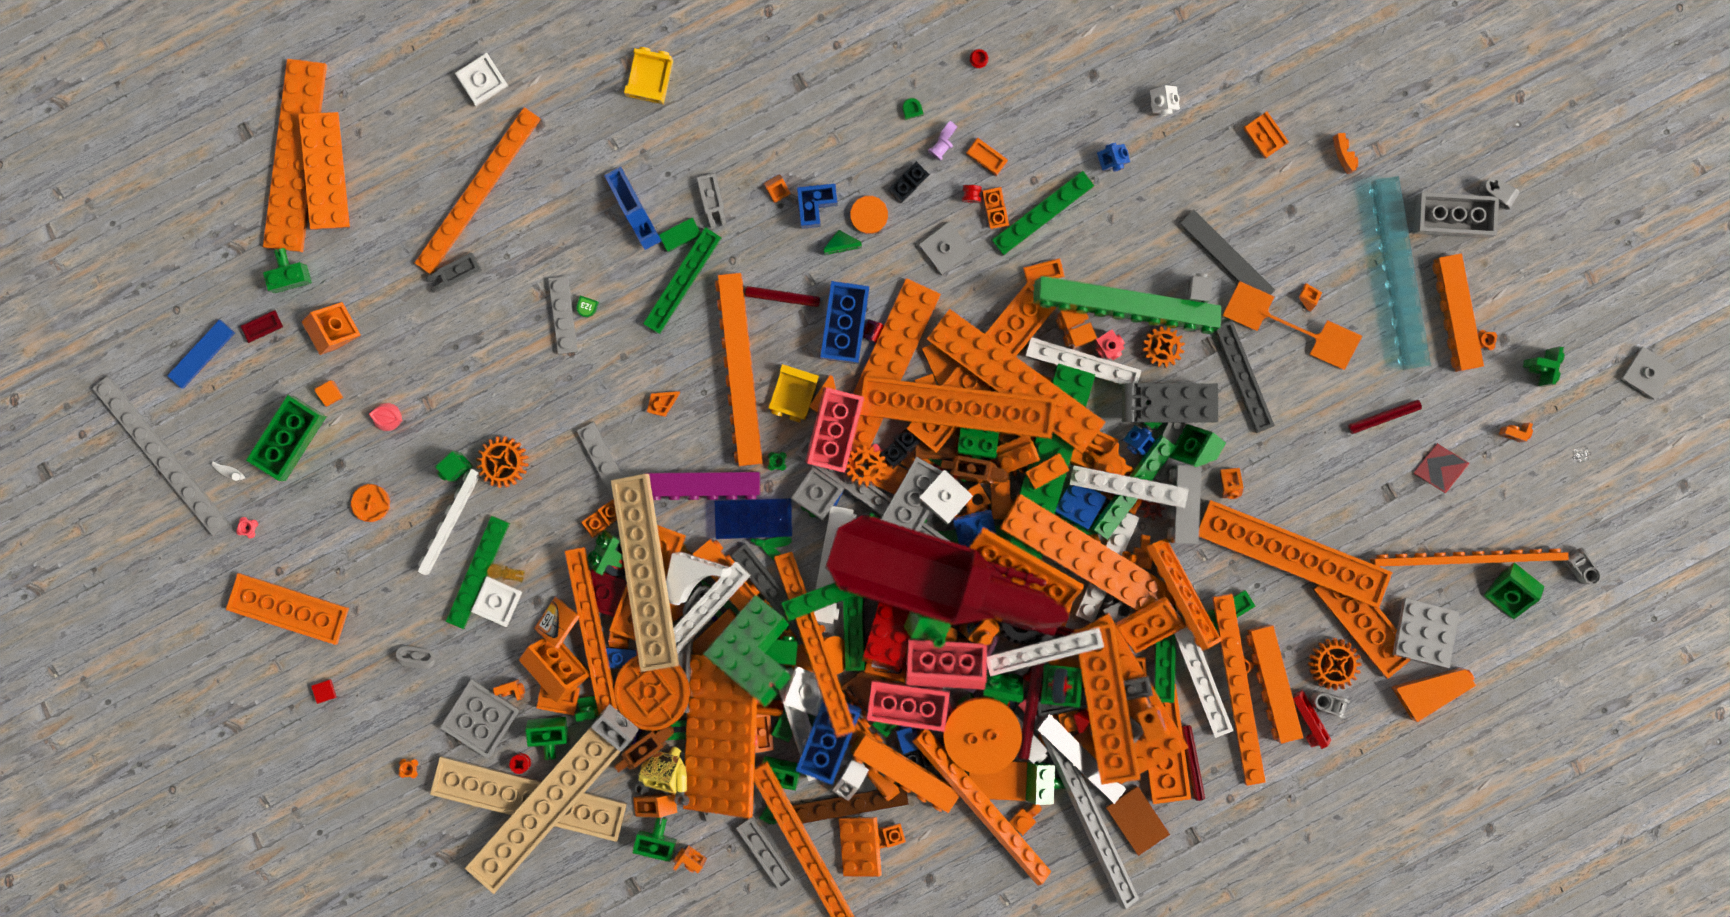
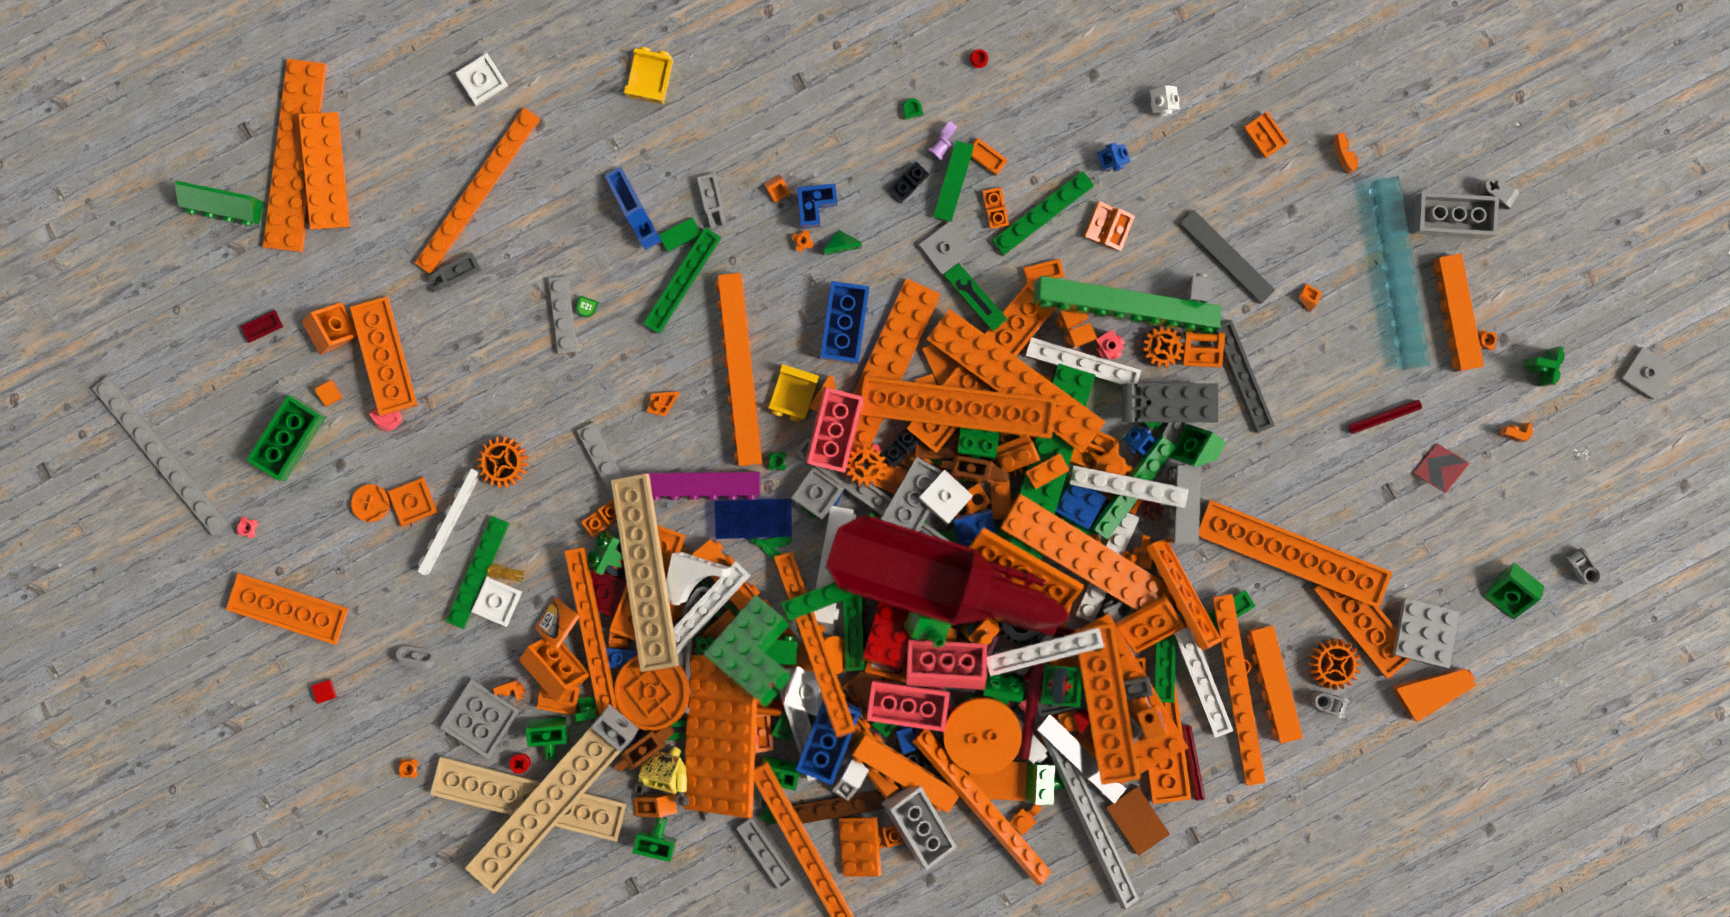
(201, 354): blue tile -> none
(218, 202): none -> green slope
(228, 471): white bar -> none
(286, 275): green brick -> none
(384, 356): none -> orange plate
(412, 501): none -> orange tile
(453, 466): green brick -> none
(691, 858): orange bracket -> none
(708, 641): none -> green plate
(764, 582): dark grey tile -> none
(782, 296): dark red axle -> none
(799, 245): none -> orange plate
(869, 214): orange tile -> none
(872, 330): red slope -> none
(919, 826): none -> light grey slope
(953, 180): none -> green slope
(971, 194): red wheel -> none
(975, 297): none -> green tile
(1109, 226): none -> orange slope
(1203, 355): none -> orange plate
(1231, 483): orange bracket -> none
(1319, 735): red hinge -> none
(1332, 344): orange hinge -> none
(1476, 557): orange plate -> none

